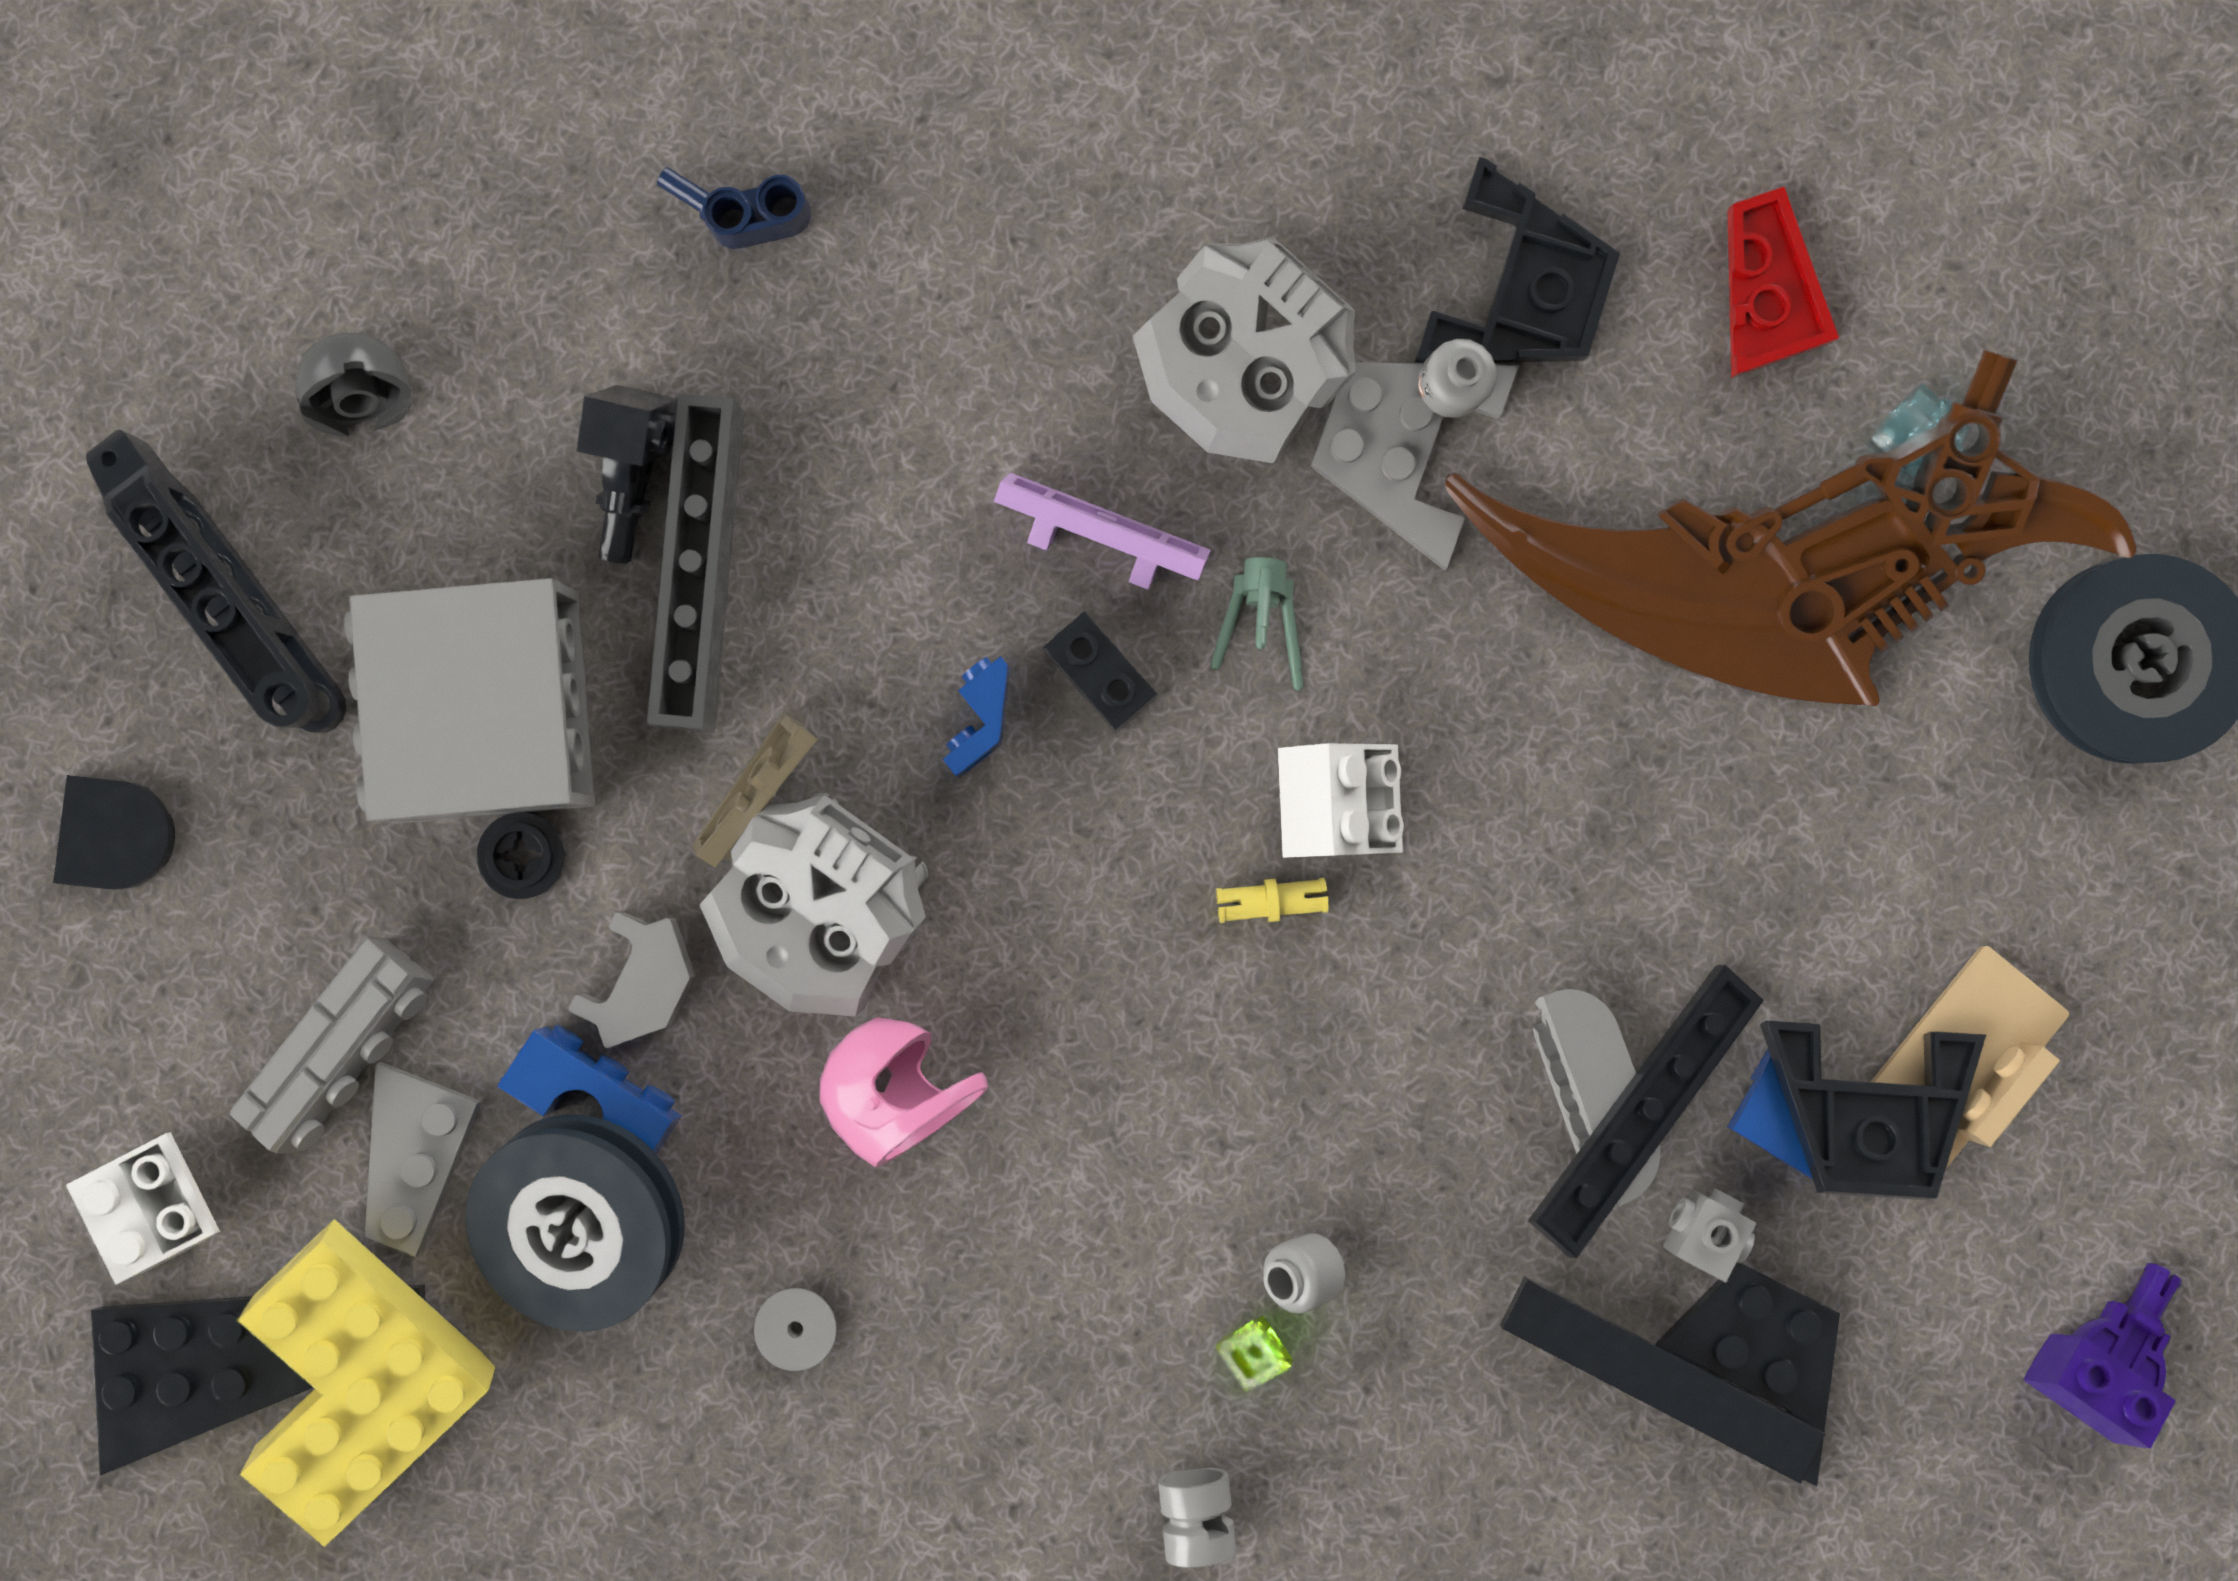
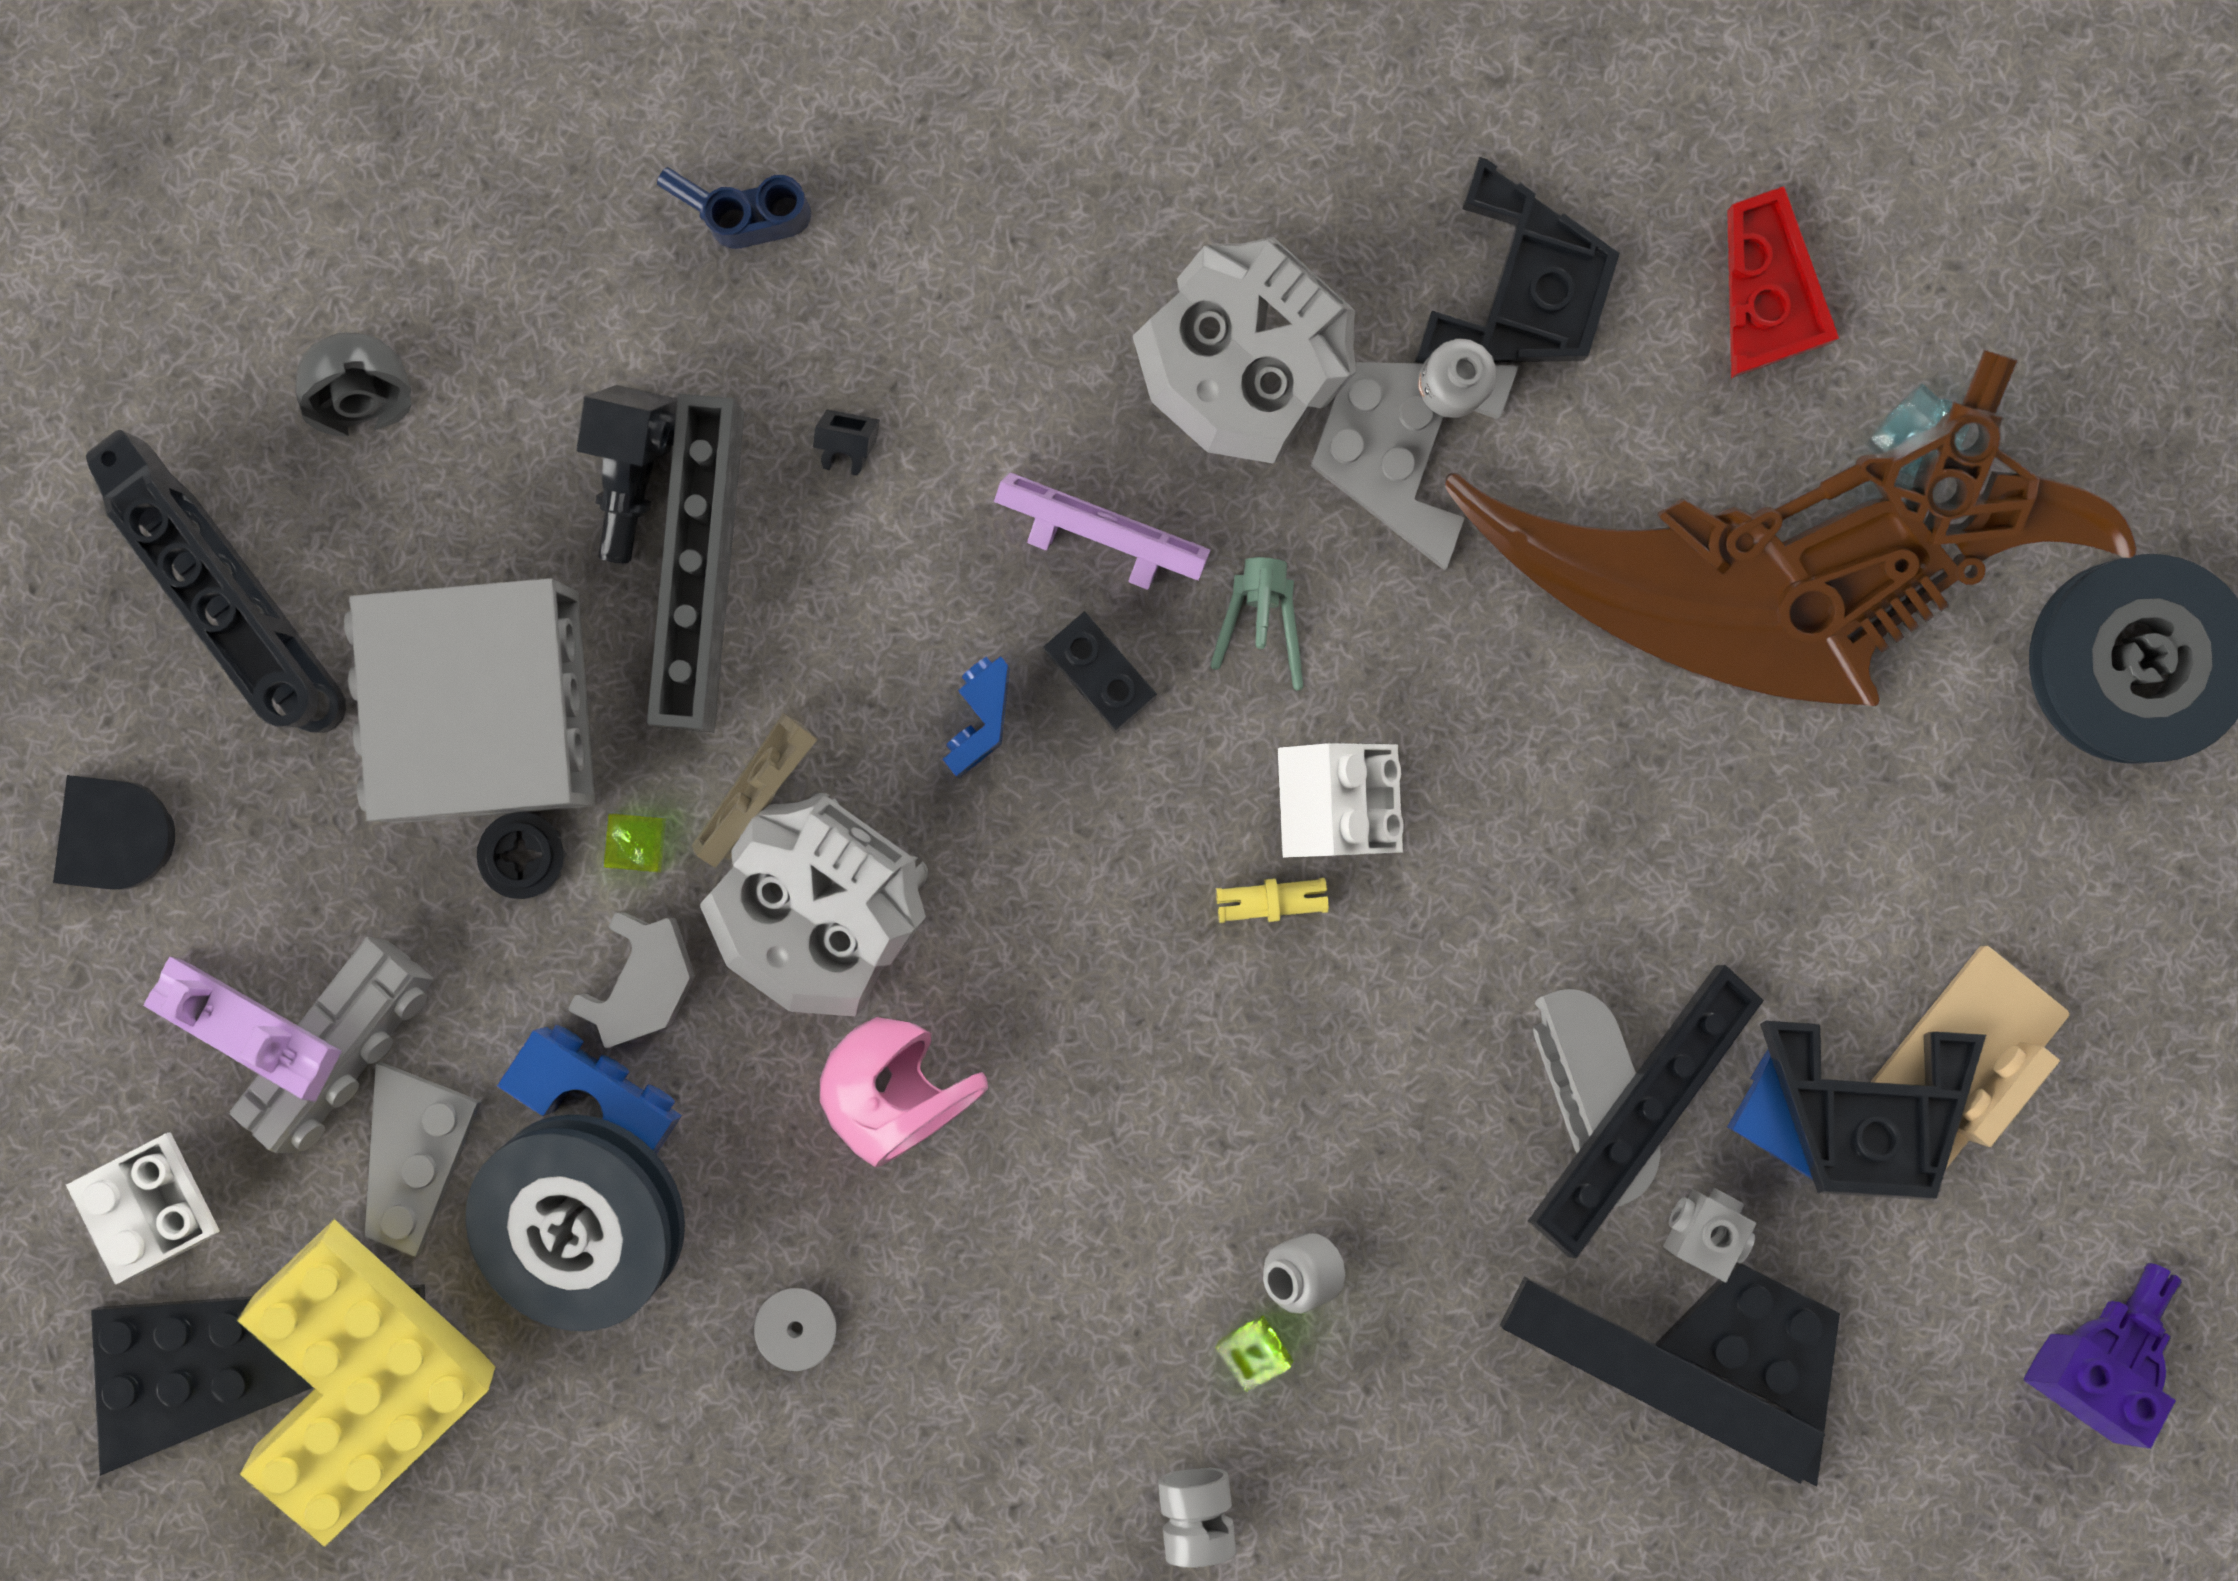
(243, 1029): none -> lavender hinge
(634, 842): none -> clear neon green tile
(846, 435): none -> black tile

